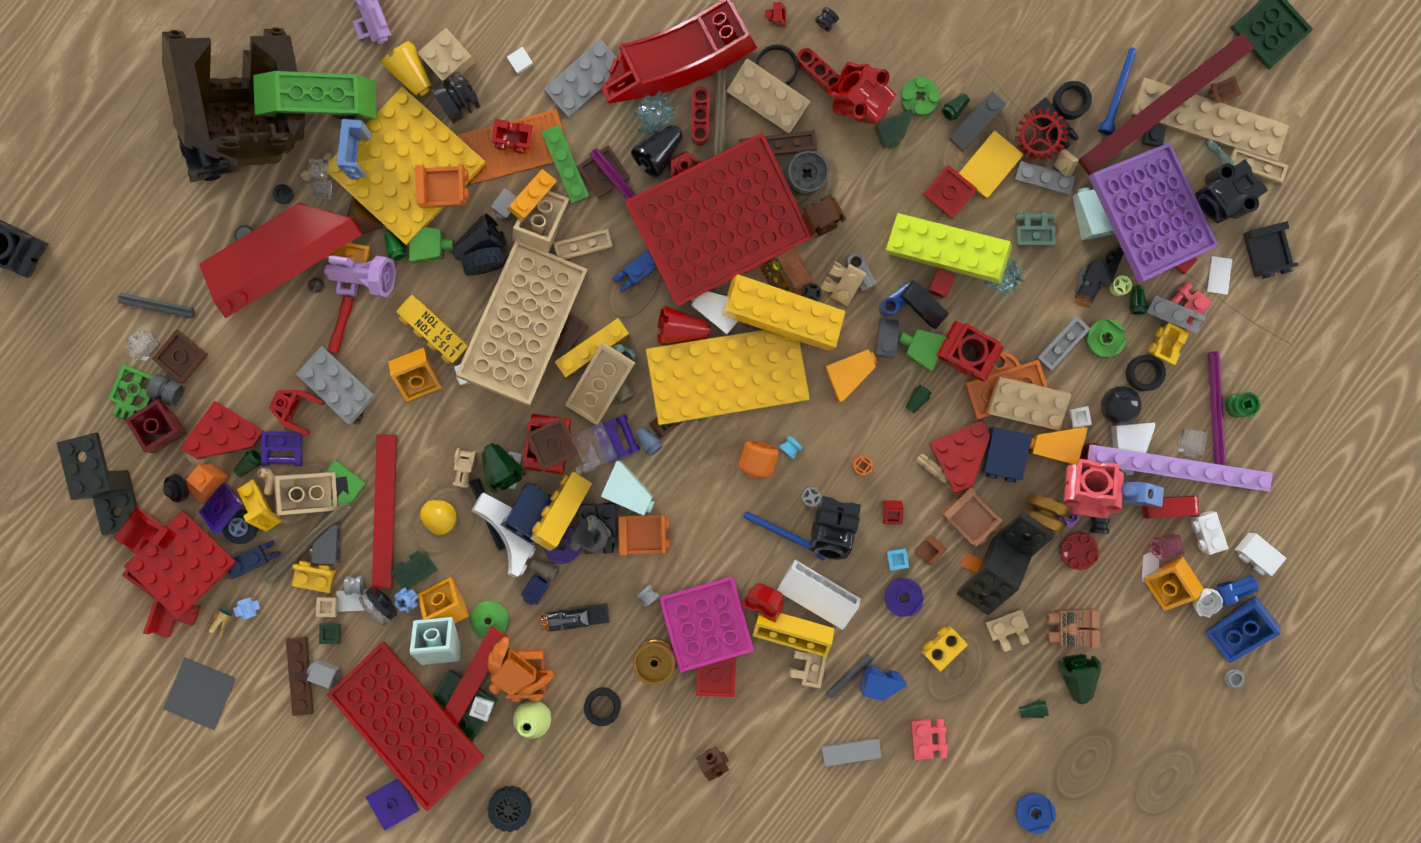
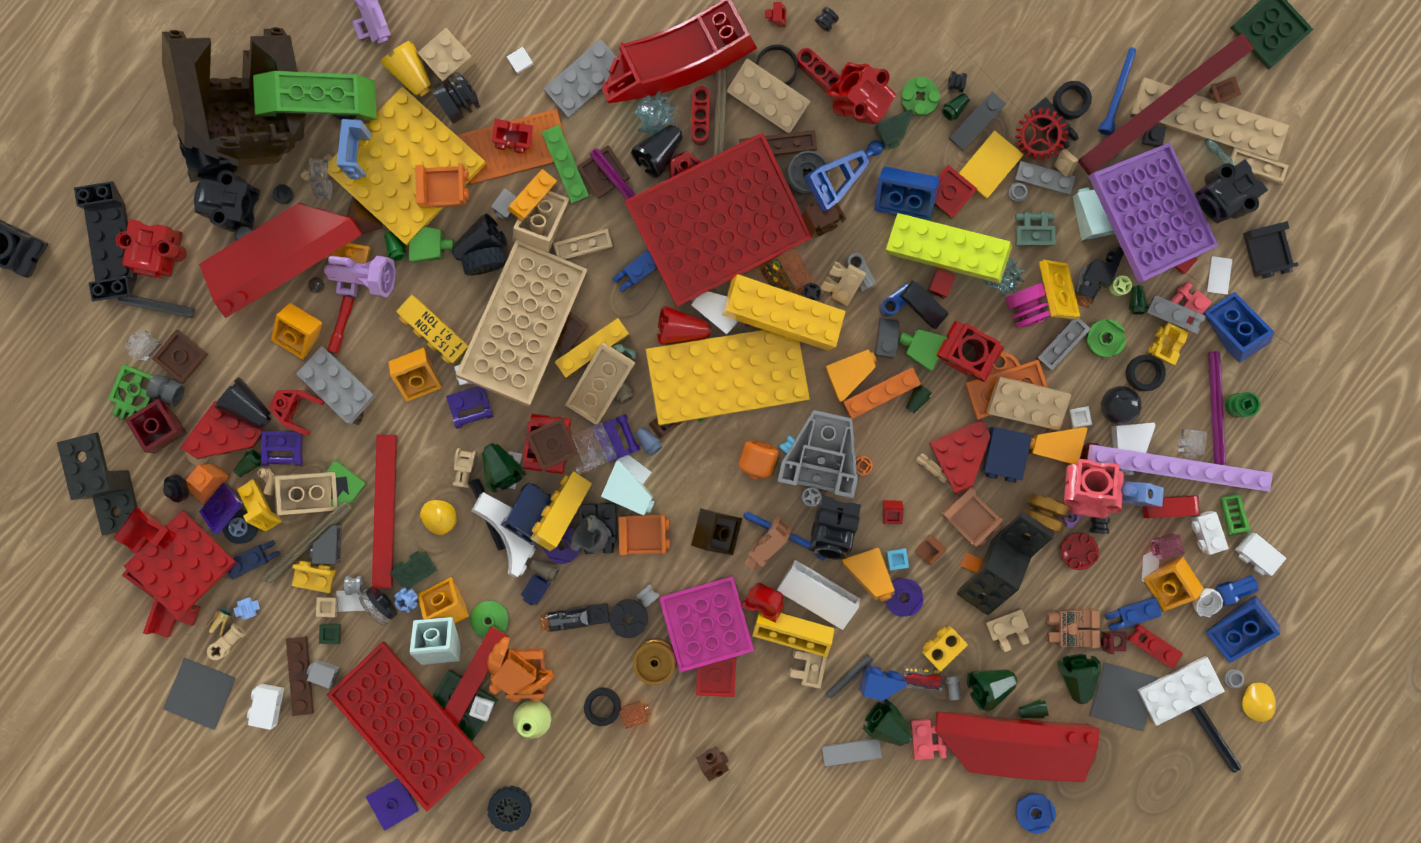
(105, 220): none -> black slope
(150, 249): none -> red piece
(225, 642): none -> tan connector
(226, 200): none -> black piece
(243, 404): none -> black cone
(265, 706): none -> white brick
(295, 330): none -> light orange slope
(467, 400): none -> dark purple plate
(619, 612): none -> black plate
(635, 714): none -> clear orange brick
(636, 468): none -> white sticker
(716, 532): none -> dark brown slope
(769, 543): none -> nougat hips
(821, 185): none -> blue plate
(823, 455): none -> light grey wedge
(871, 573): none -> light orange slope
(881, 393): none -> orange brick
(887, 724): none -> dark green cone
(906, 193): none -> blue slope
(923, 678): none -> slope
(953, 687): none -> light grey pin
(957, 81): none -> black wheel
(990, 687): none -> dark green cone
(1018, 192): none -> light grey plate
(1019, 746): none -> red slope
(1029, 305): none -> dark pink wheel
(1059, 289): none -> yellow tile
(1107, 641): none -> dark red bracket
(1118, 696): none -> dark grey sticker
(1135, 613): none -> blue hinge
(1155, 647): none -> red plate
(1180, 690): none -> white plate
(1216, 738): none -> black axle
(1229, 524): none -> bright green slope
(1238, 327): none -> blue slope
(1259, 702): none -> yellow hat

